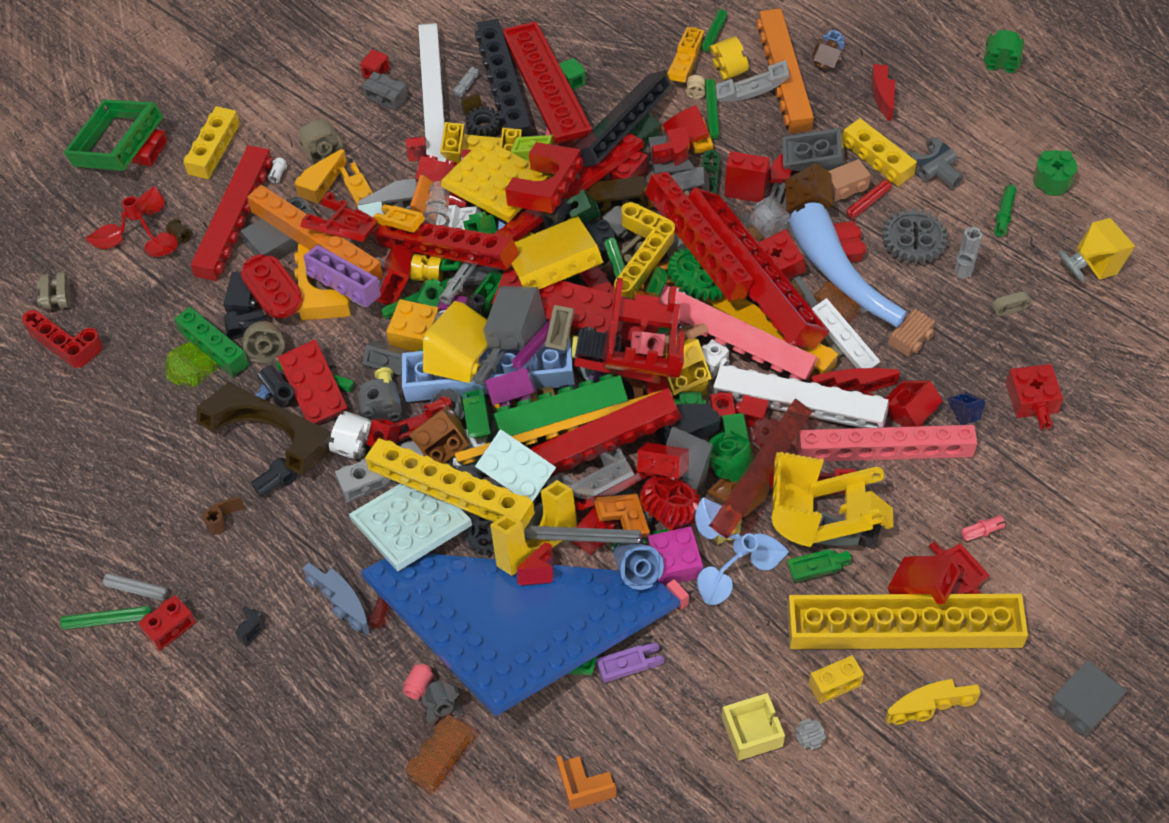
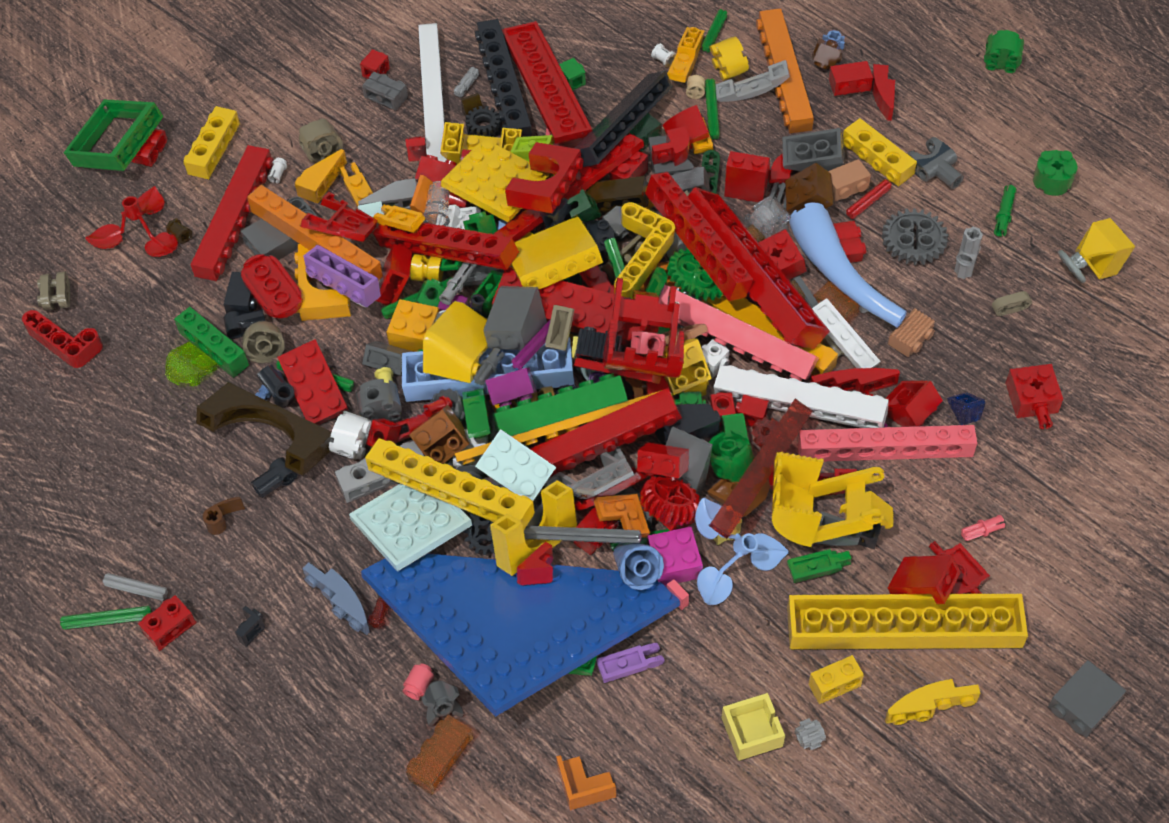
(663, 55): none -> white bush
(850, 78): none -> red brick

